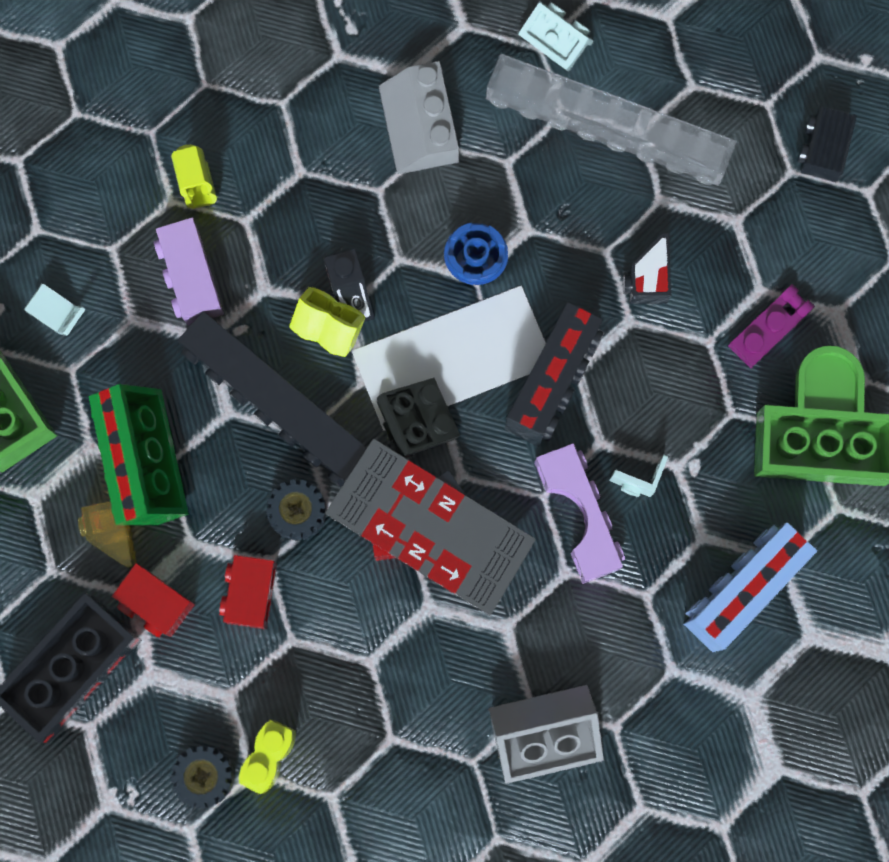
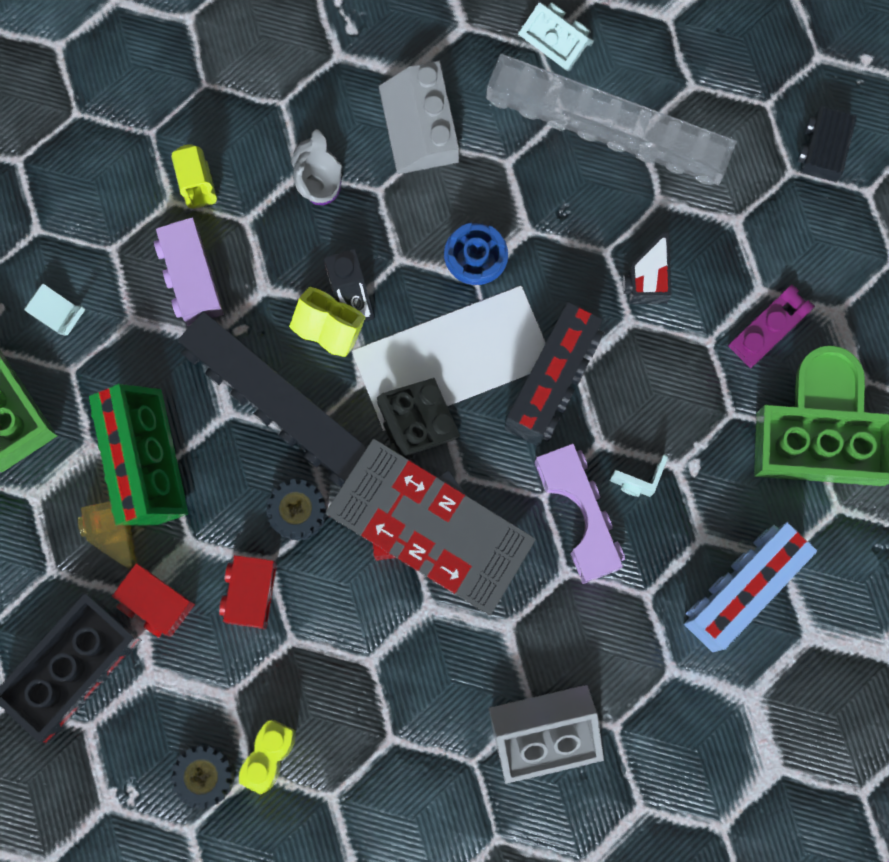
(316, 170): none -> light grey hair

